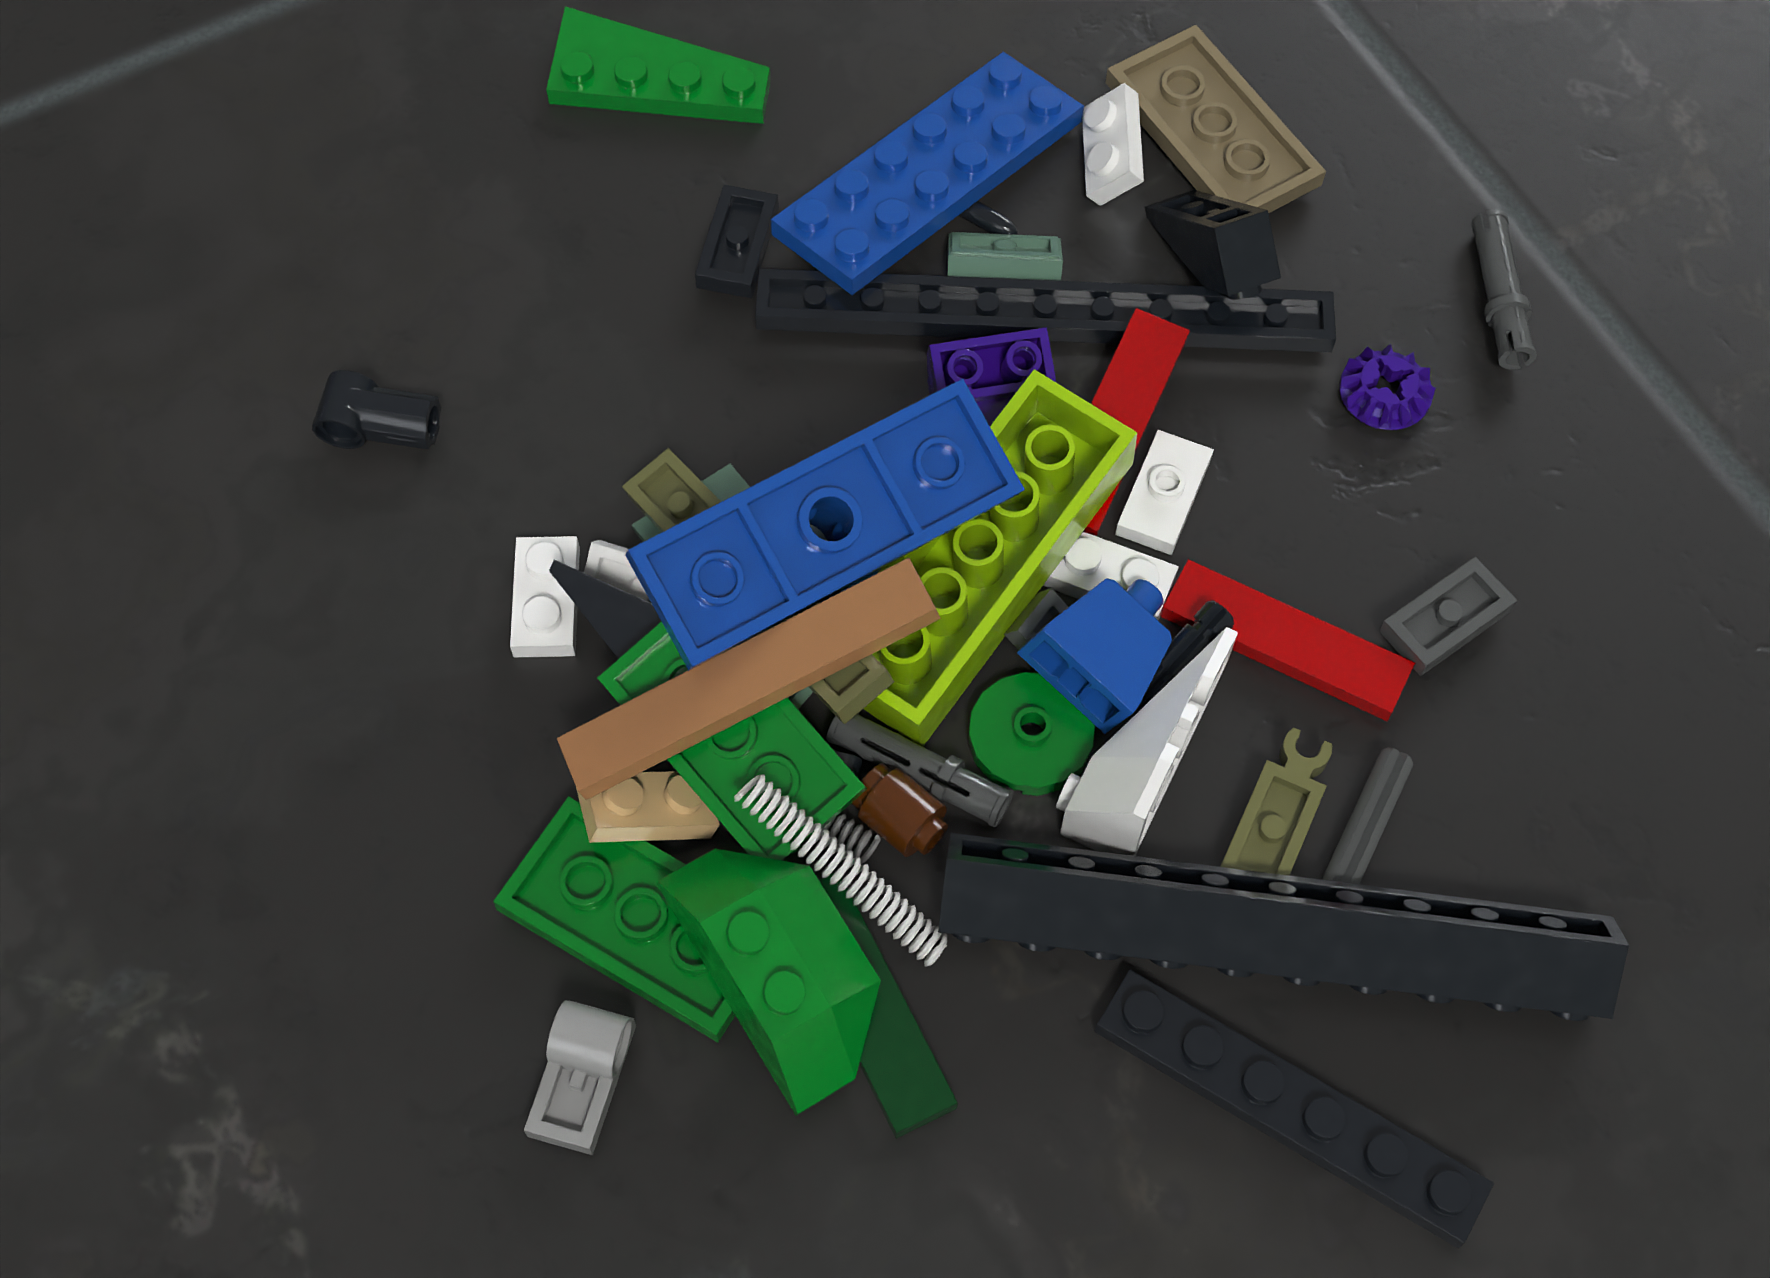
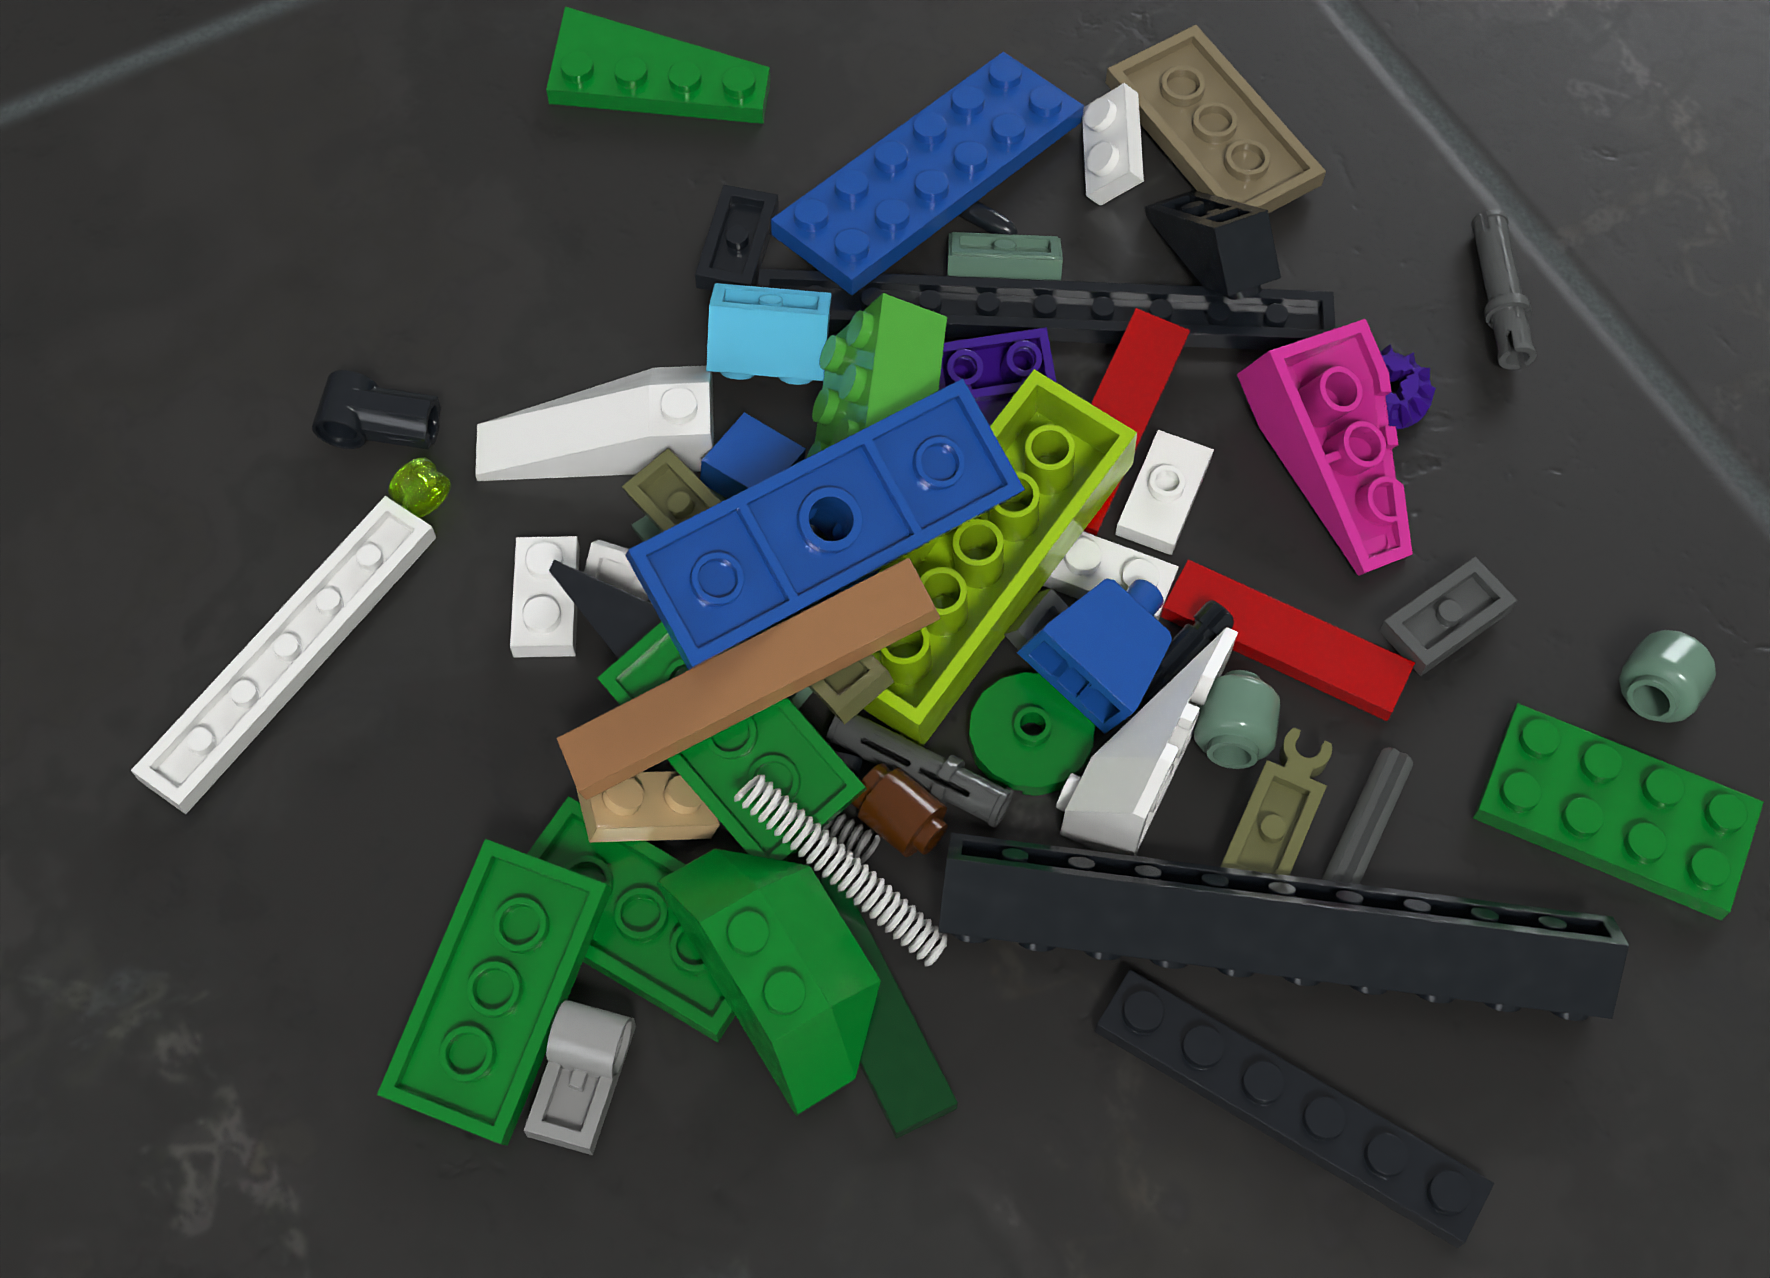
(283, 655): none -> white plate
(419, 487): none -> clear neon green bush
(495, 992): none -> green plate
(603, 428): none -> white wedge
(747, 456): none -> blue piece
(767, 332): none -> medium azure brick
(877, 368): none -> bright green piece
(1238, 720): none -> sand green head
(1331, 429): none -> dark pink wedge
(1619, 811): none -> green plate
(1667, 676): none -> sand green head

